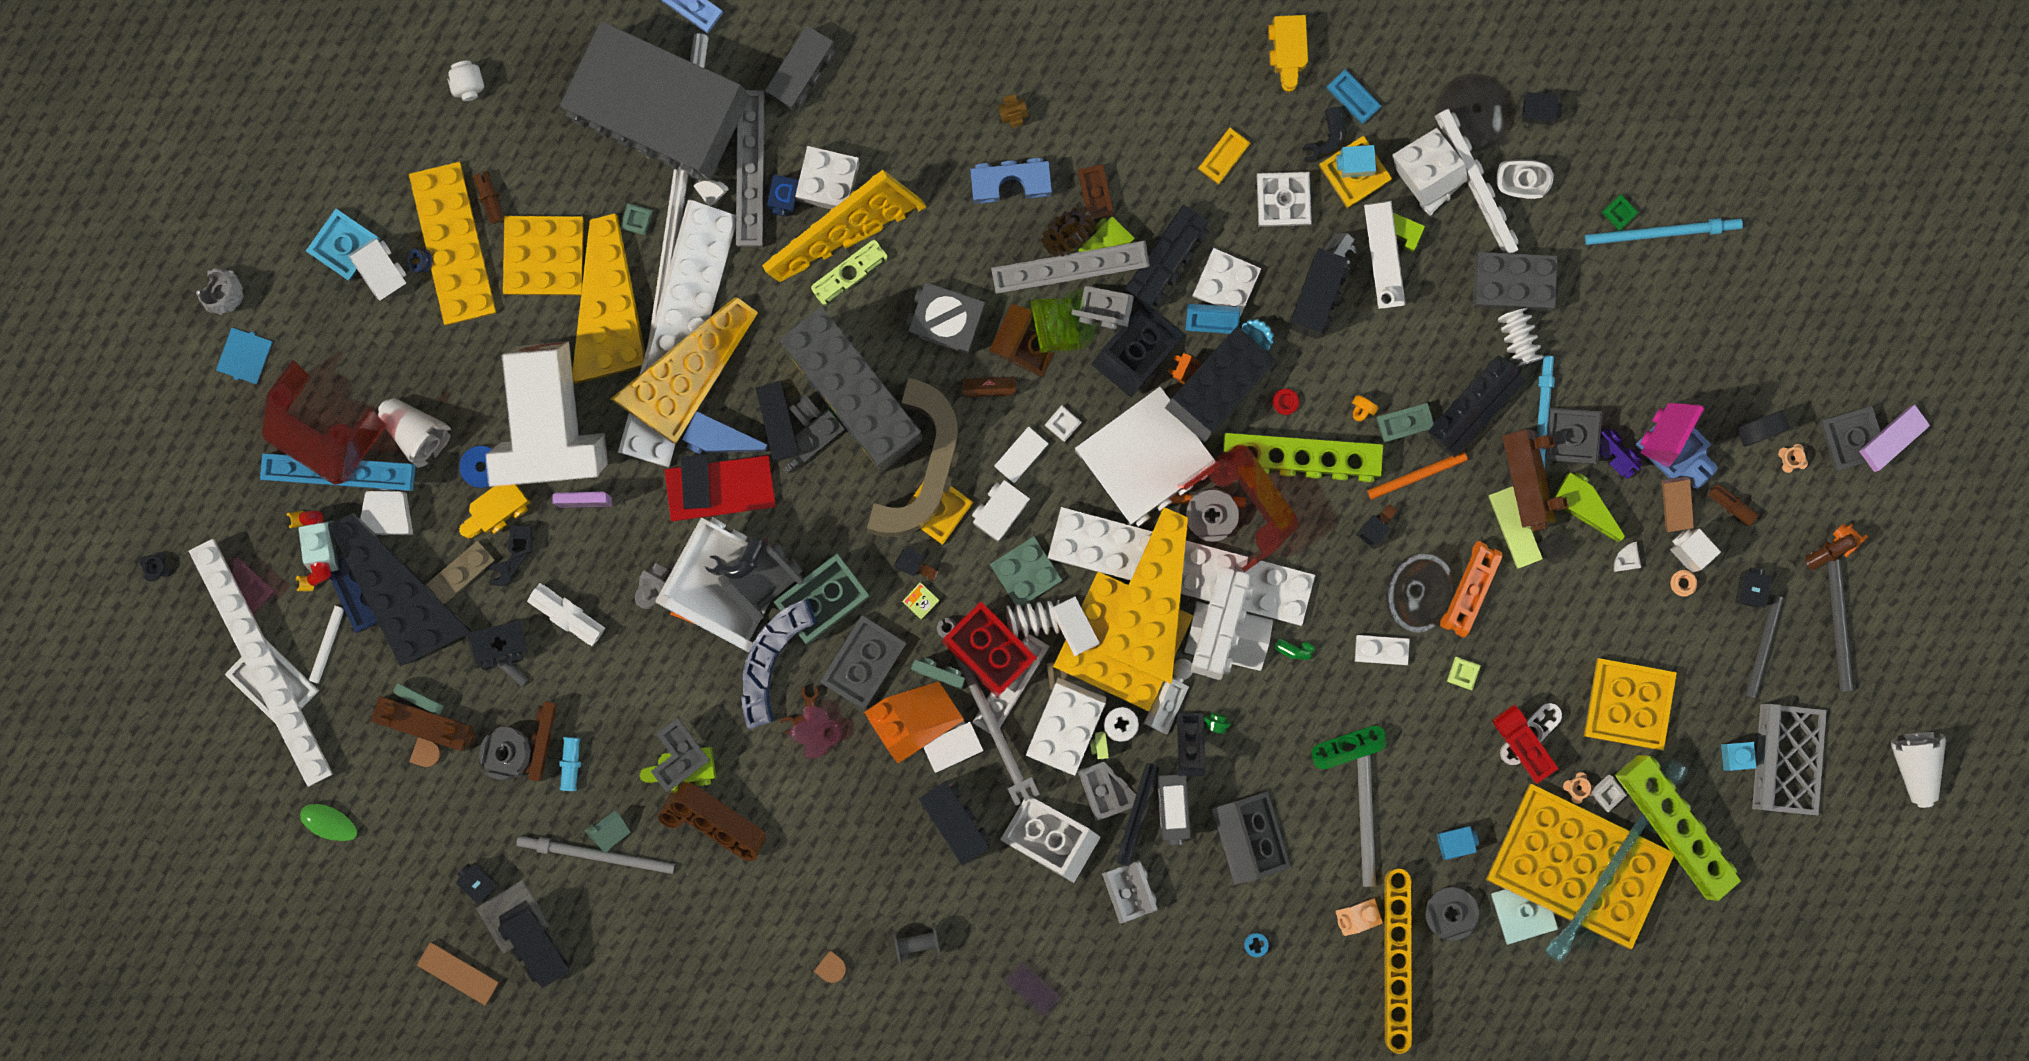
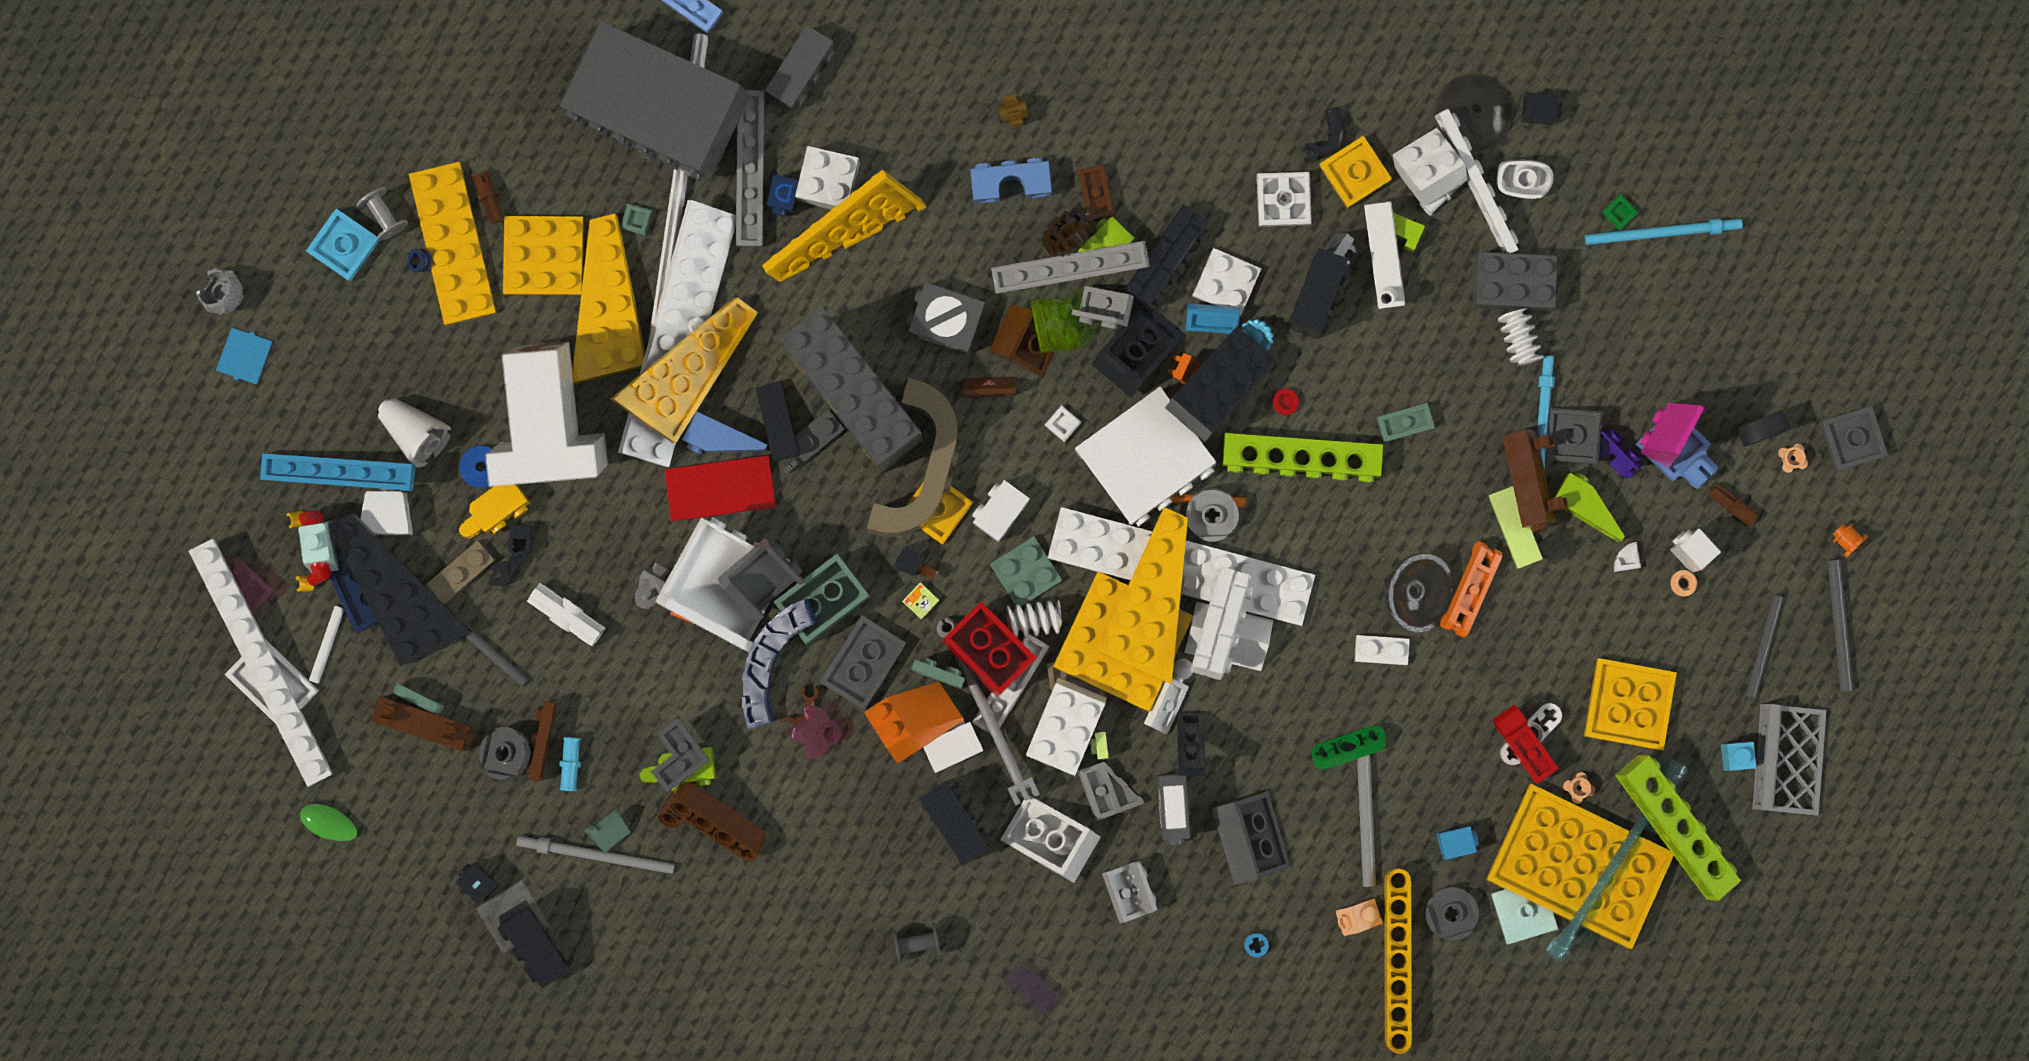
(147, 566): black plate -> none
(327, 456): clear red windscreen -> none
(377, 268): white brick -> none
(382, 213): none -> light grey piece
(425, 753): medium nougat tile -> none
(458, 973): medium nougat tile -> none
(465, 80): white head -> none
(507, 635): black brick -> none
(582, 499): lavender tile -> none
(695, 482): black tile -> none
(711, 190): white tile -> none
(745, 564): black piece -> none
(805, 410): dark grey wheel -> none
(831, 968): medium nougat tile -> none
(833, 282): yellowish green piece -> none
(1021, 455): white tile -> none
(1075, 626): white tile -> none
(1117, 734): white piece -> none
(1137, 814): black axle -> none
(1216, 722): green plate -> none
(1224, 155): yellow tile -> none
(1241, 465): clear red windscreen -> none
(1290, 48): yellow hinge -> none
(1293, 652): green arm -> none
(1353, 96): dark azure tile -> none
(1356, 161): medium azure brick -> none
(1363, 404): light orange tile -> none
(1375, 528): black piece -> none
(1417, 475): orange bar -> none
(1463, 673): yellowish green tile -> none
(1476, 406): black brick -> none
(1608, 793): white tile -> none
(1677, 504): medium nougat tile -> none
(1753, 588): black brick -> none
(1830, 551): reddish brown axle -> none
(1894, 438): lavender tile -> none
(1921, 765): white cone -> none

